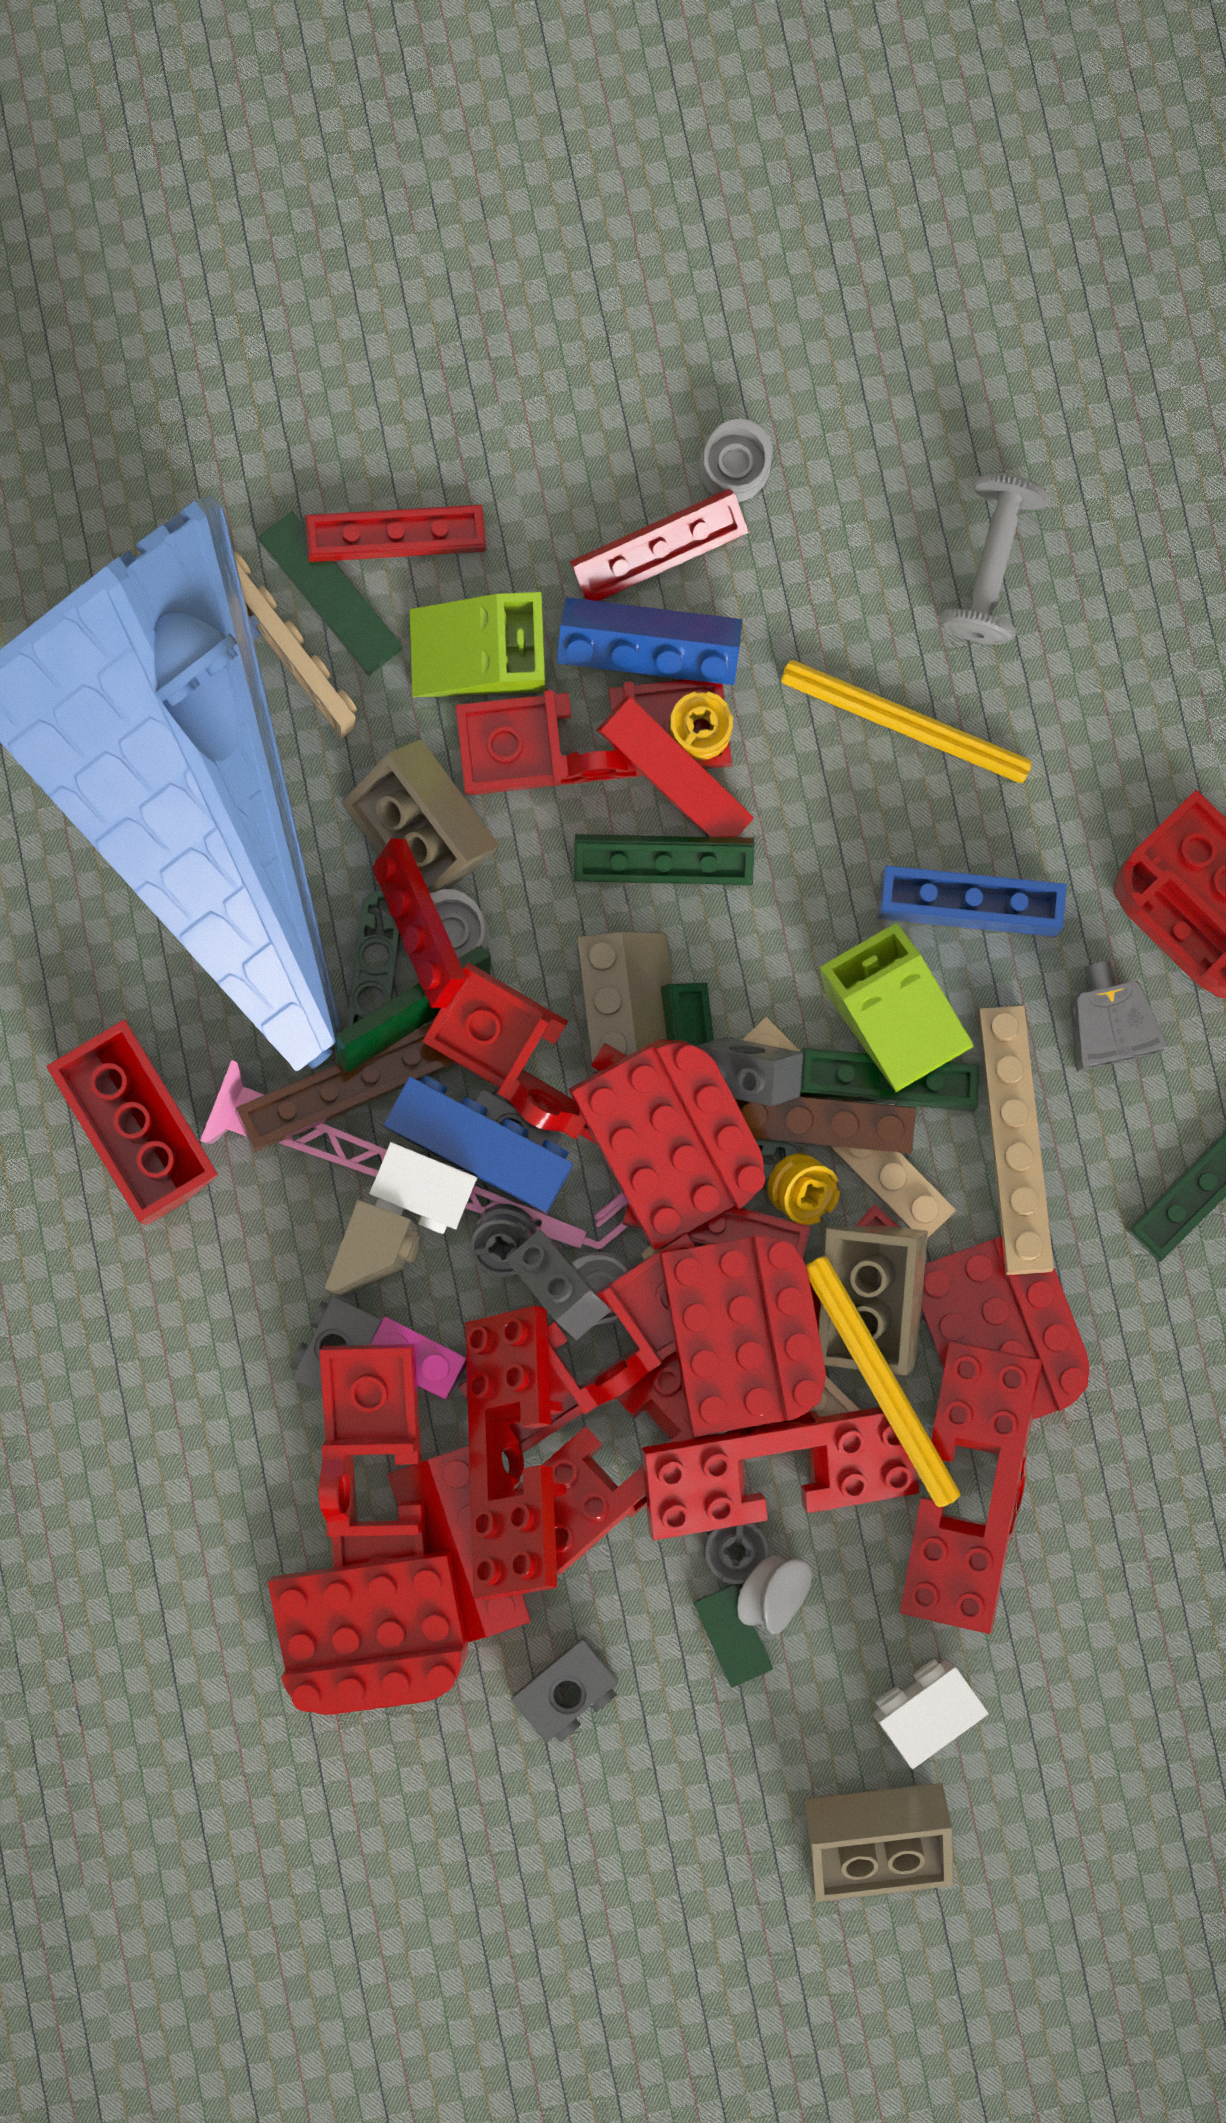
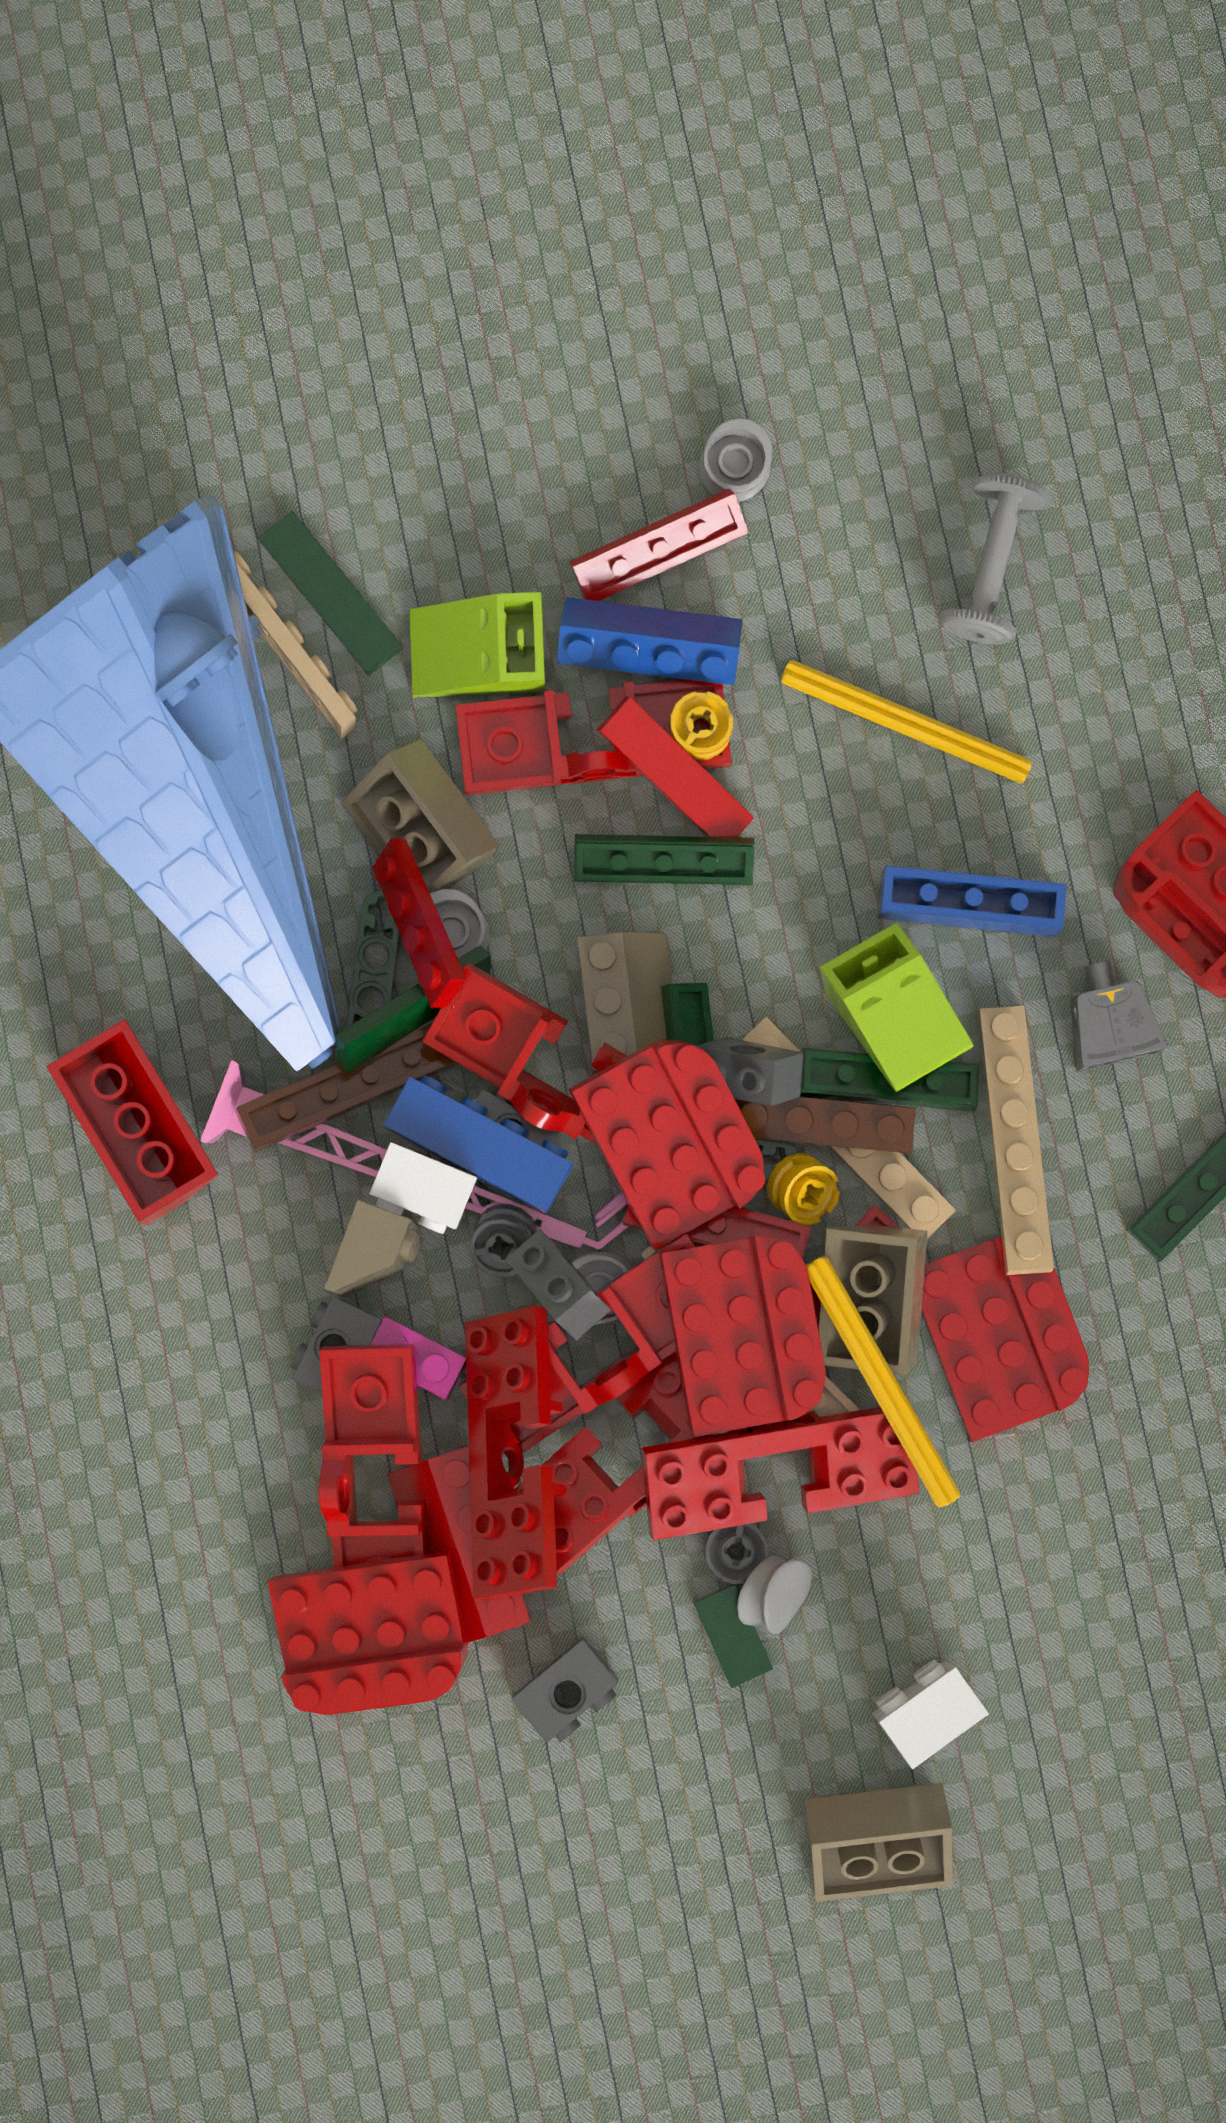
(395, 533): red tile -> none
(957, 1560): red plate -> none

